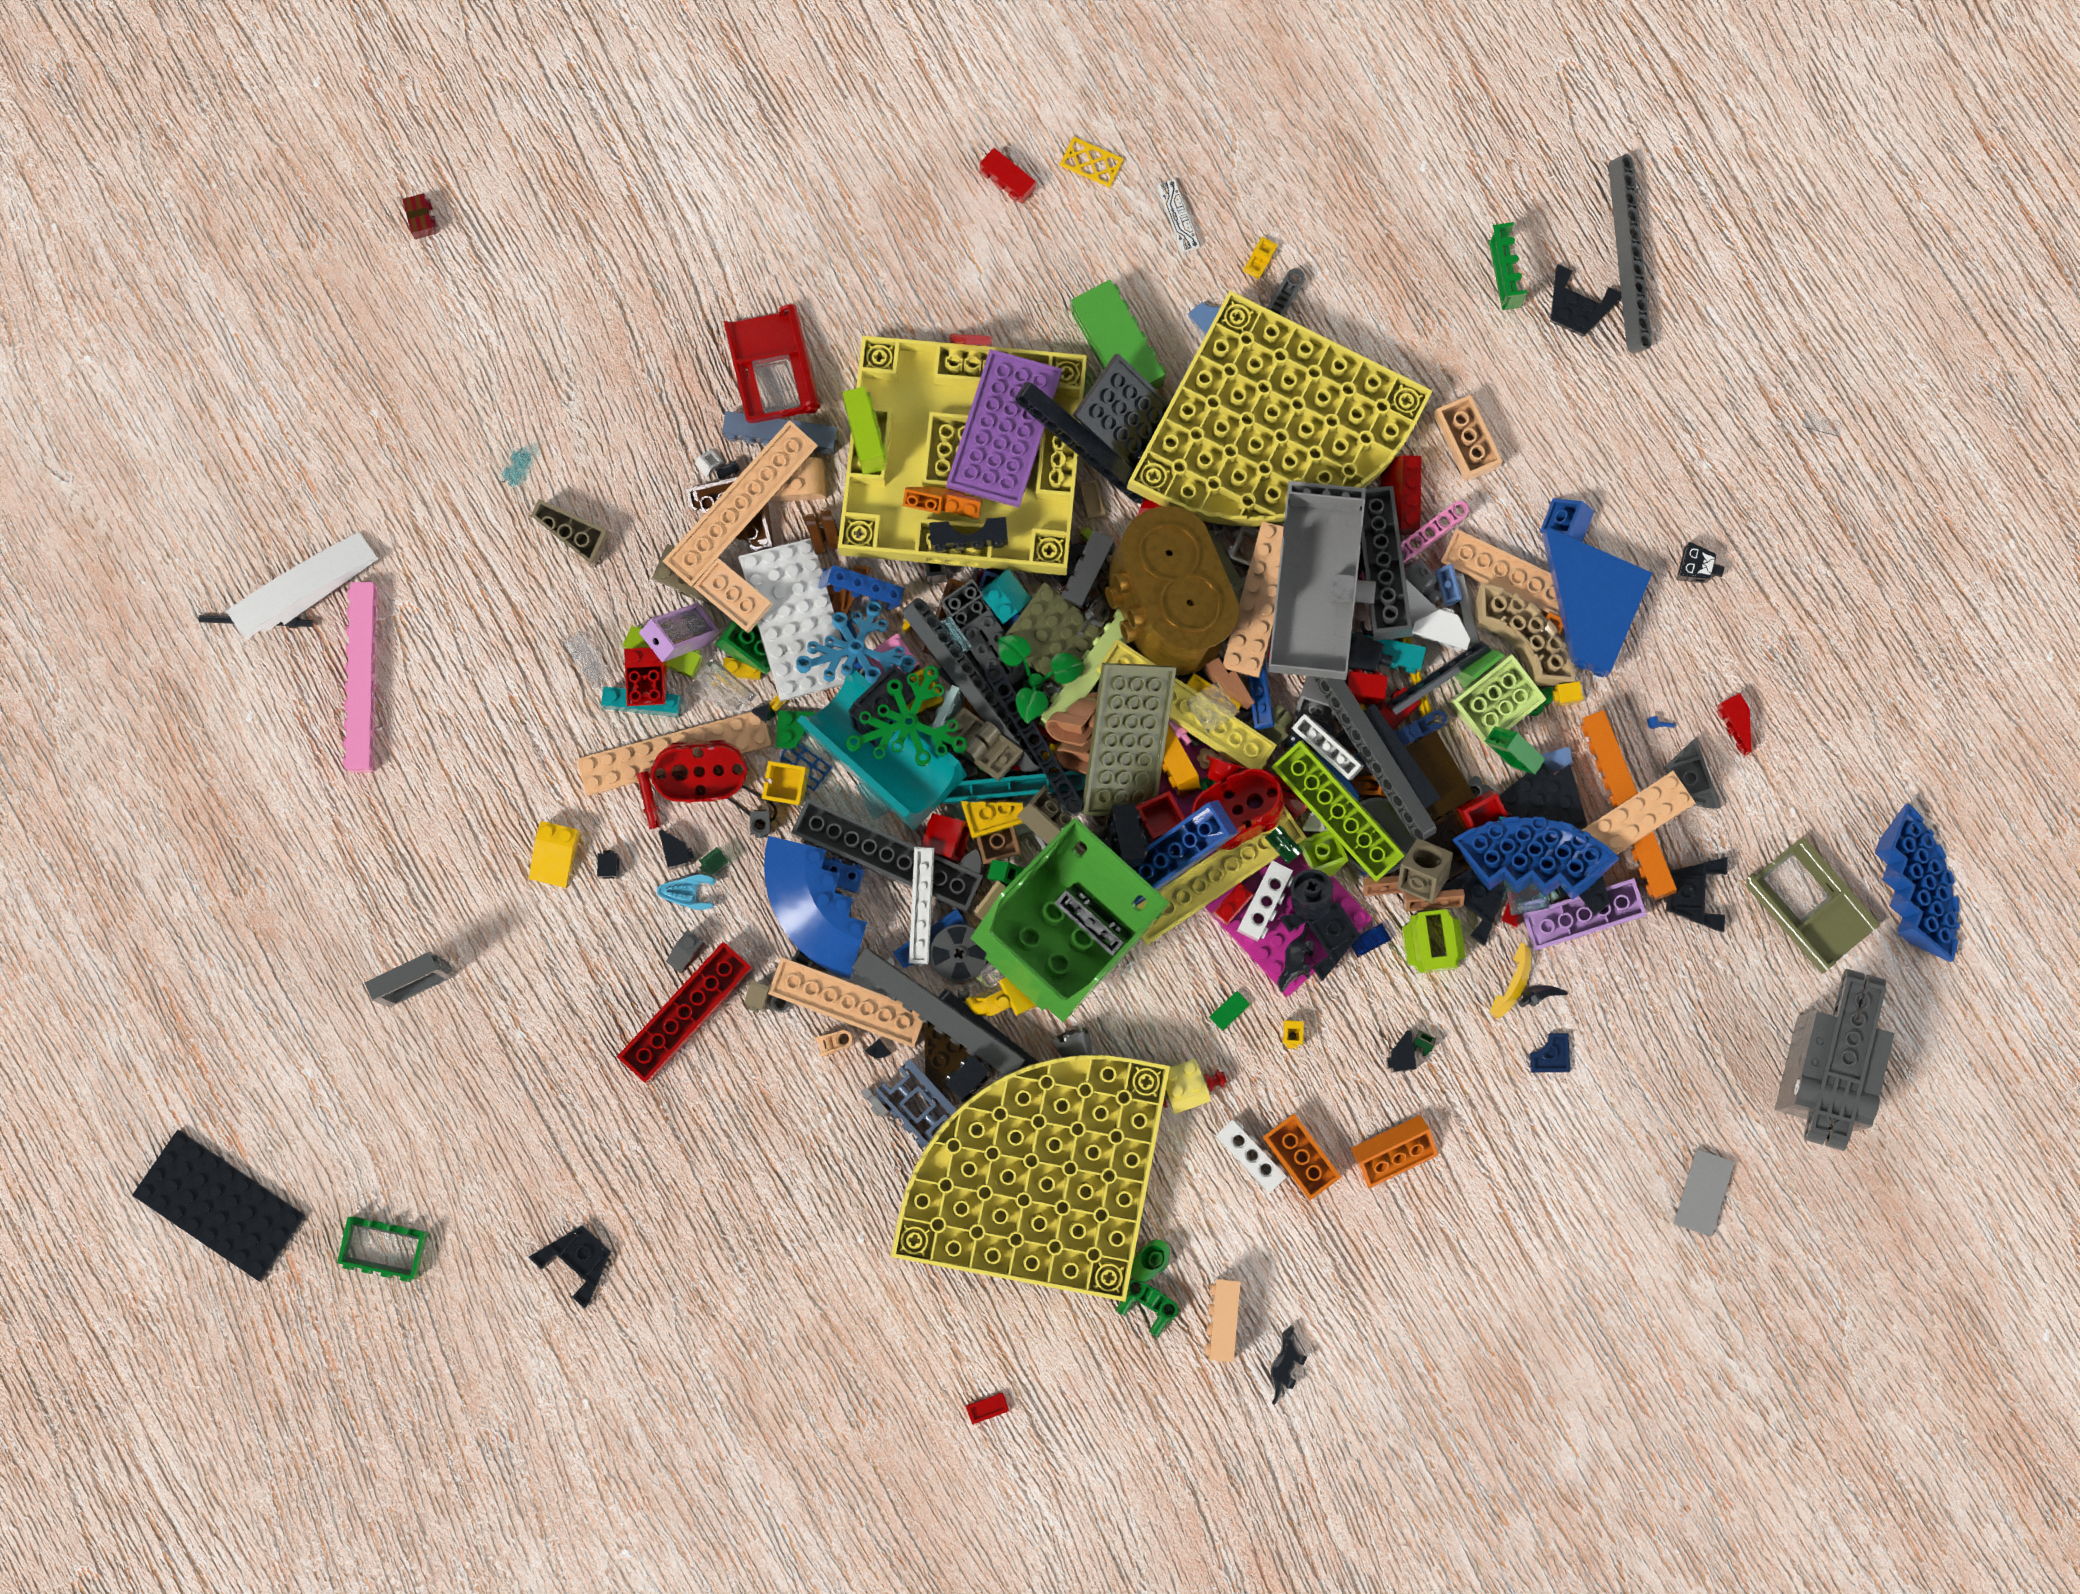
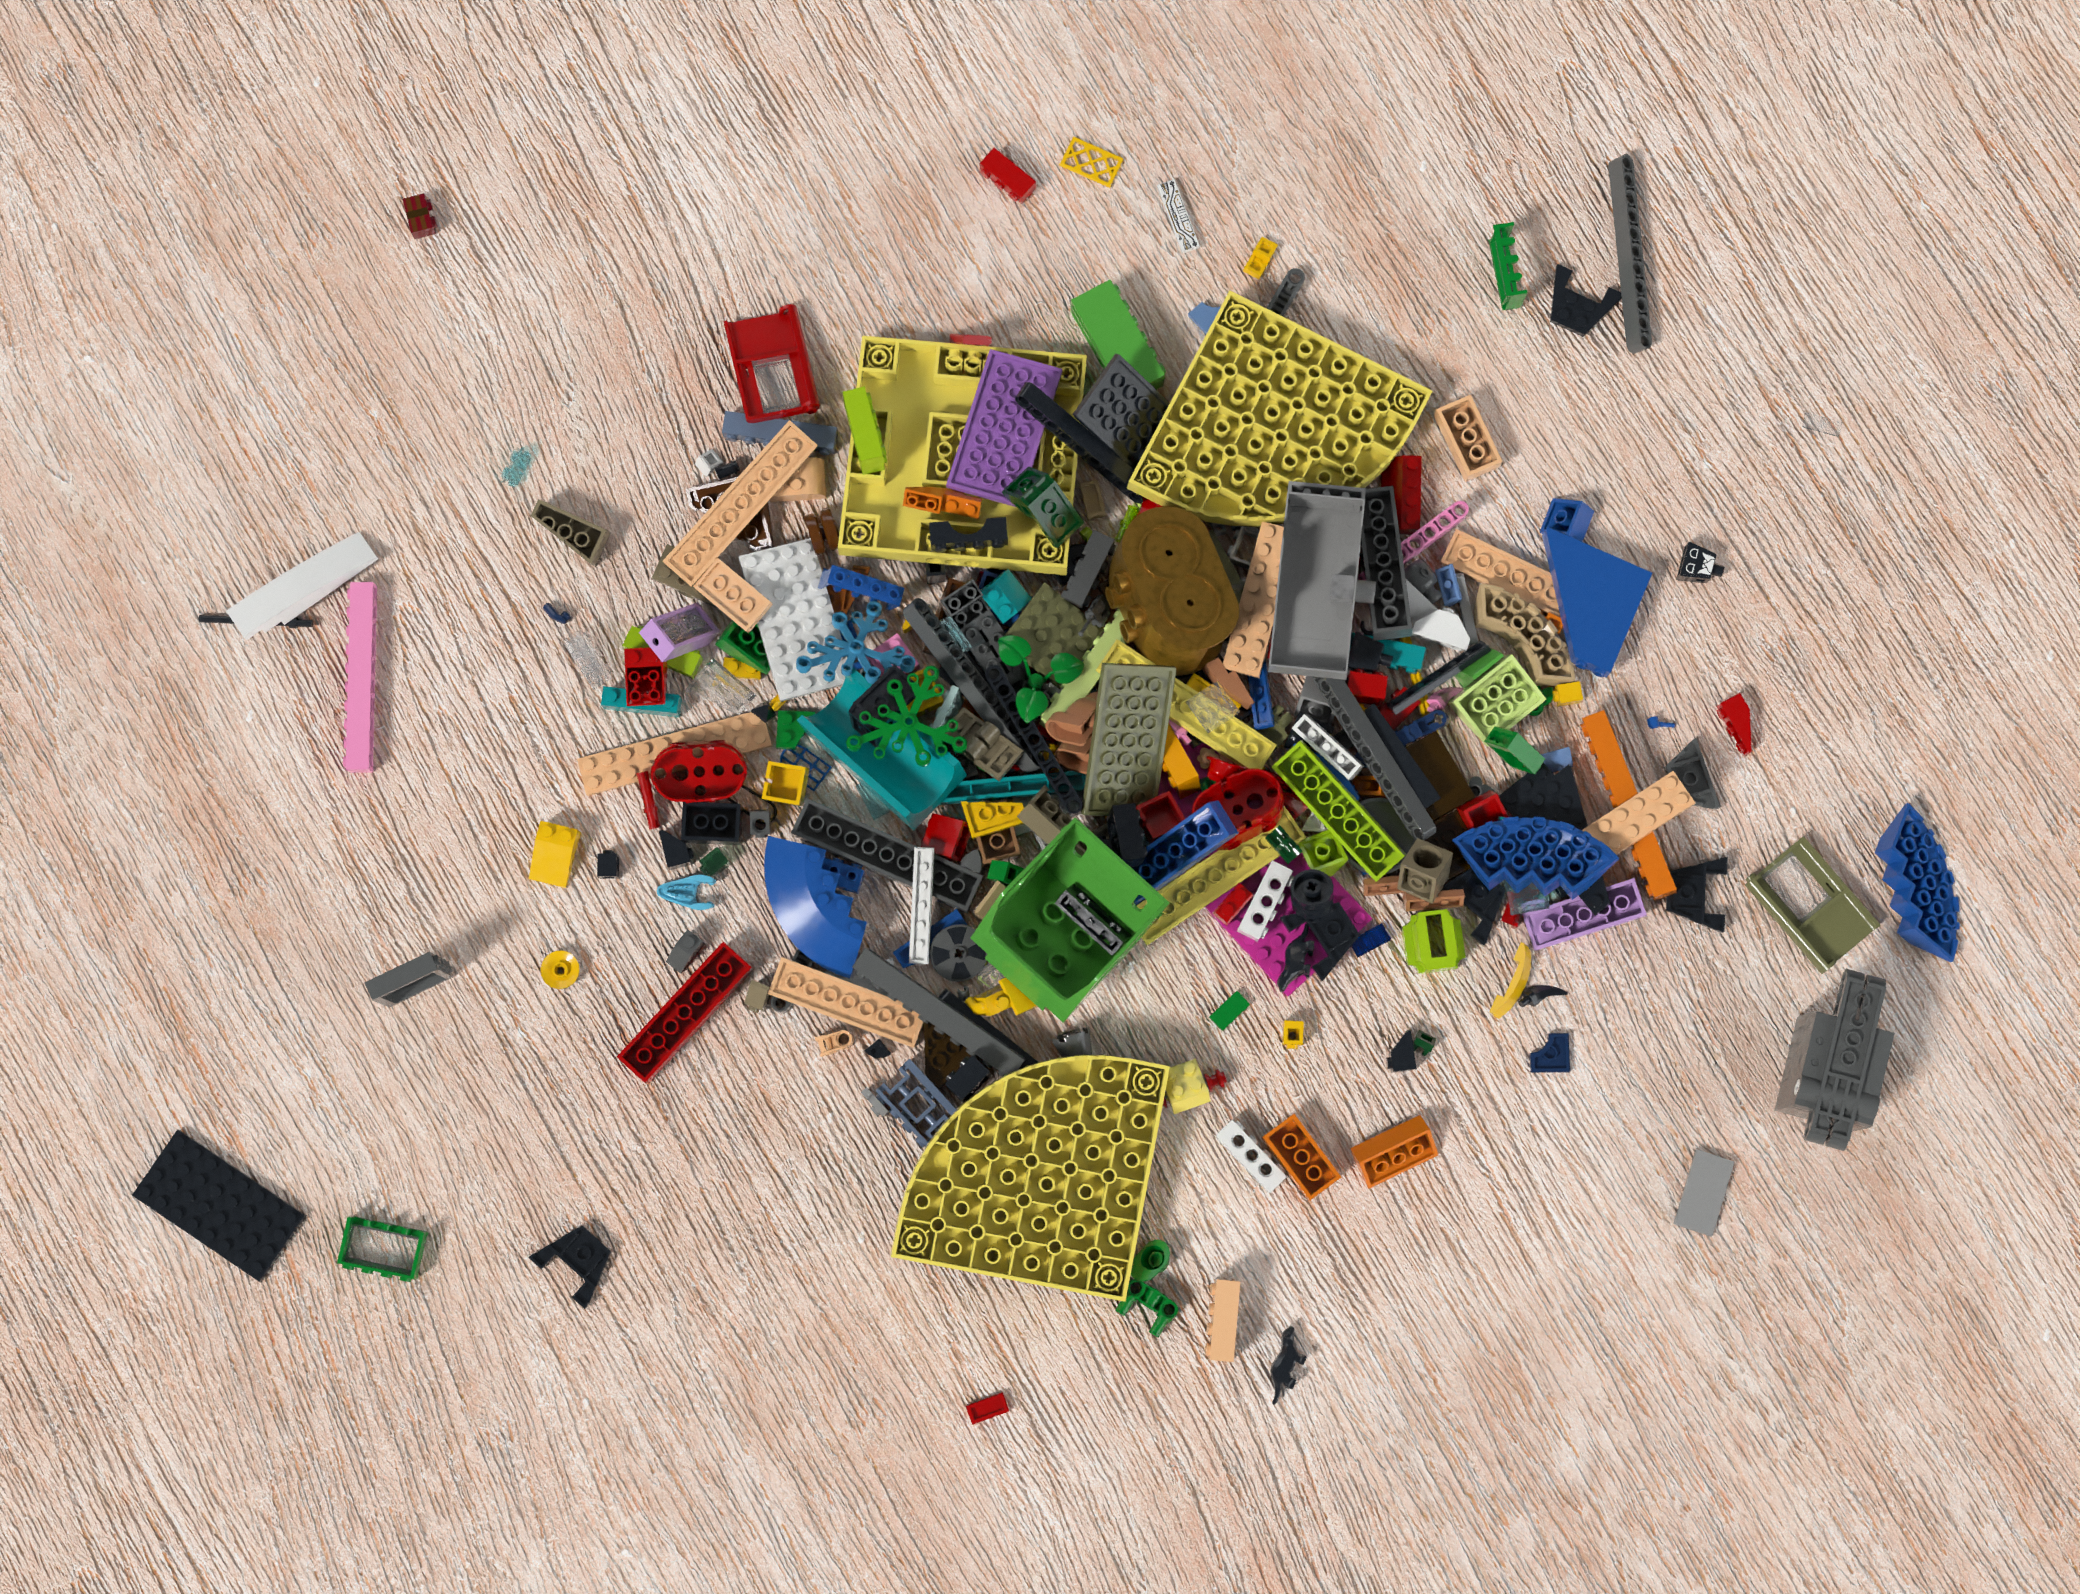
(550, 968): none -> yellow dish
(553, 614): none -> dark blue arm
(712, 823): none -> black brick
(1044, 501): none -> dark green bracket
(1130, 514): none -> clear neon green pin
(1440, 698): none -> bright pink bar

